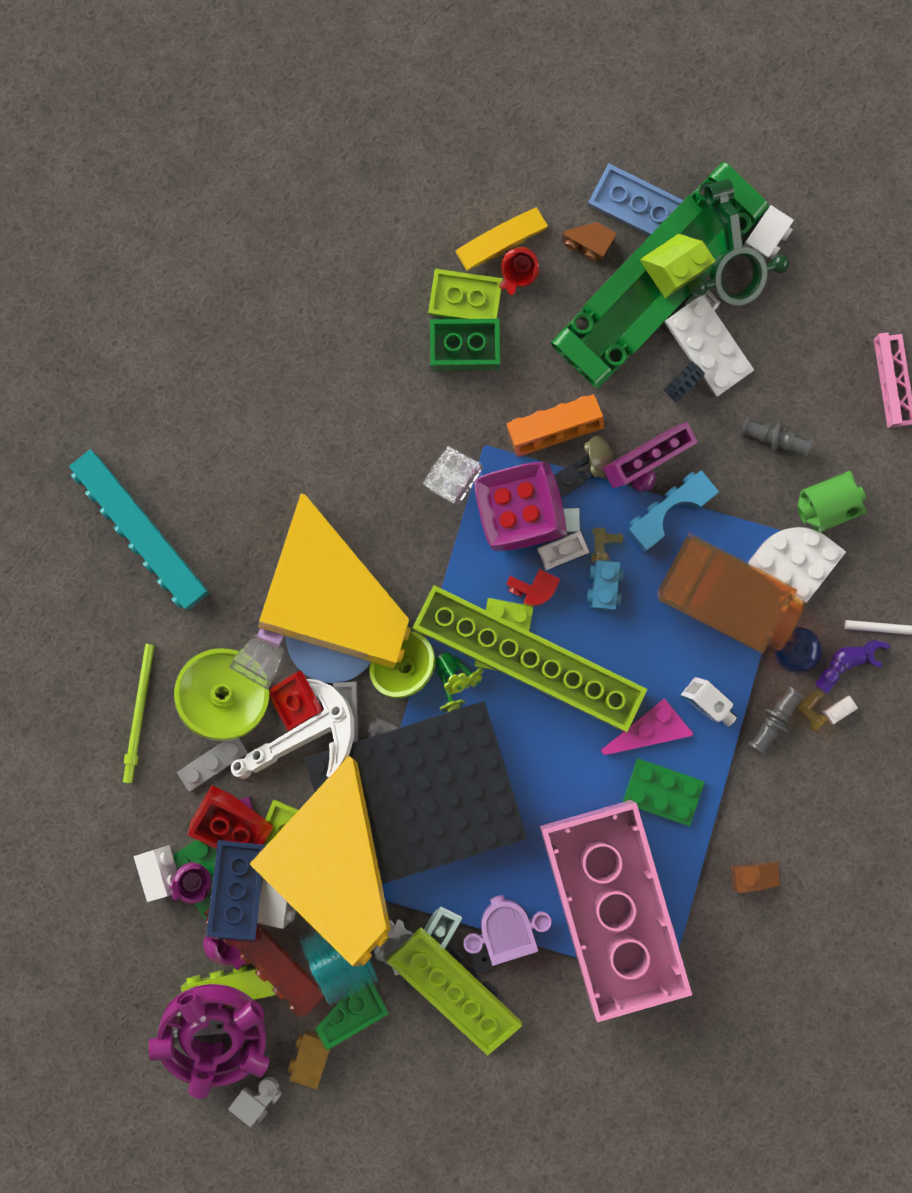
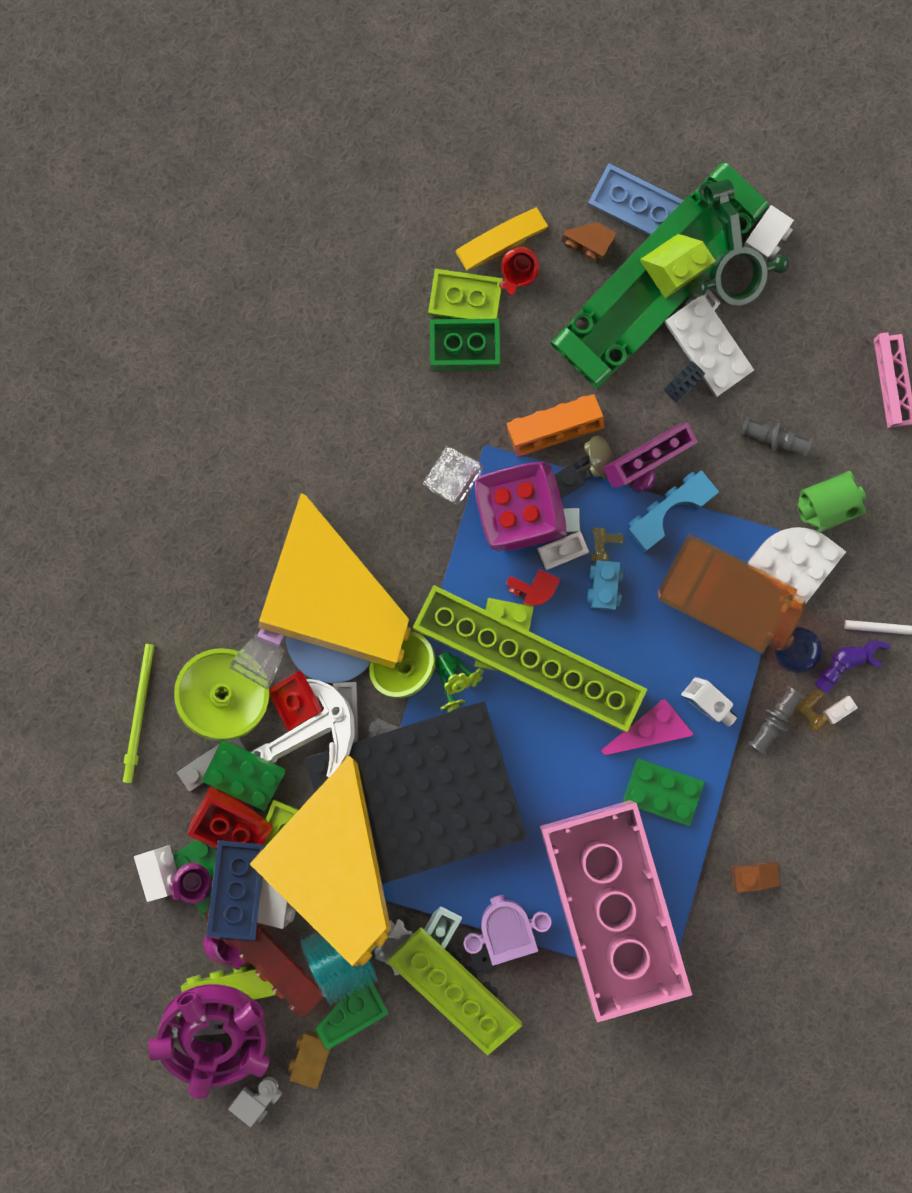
(139, 530): teal brick -> none
(243, 775): none -> green plate

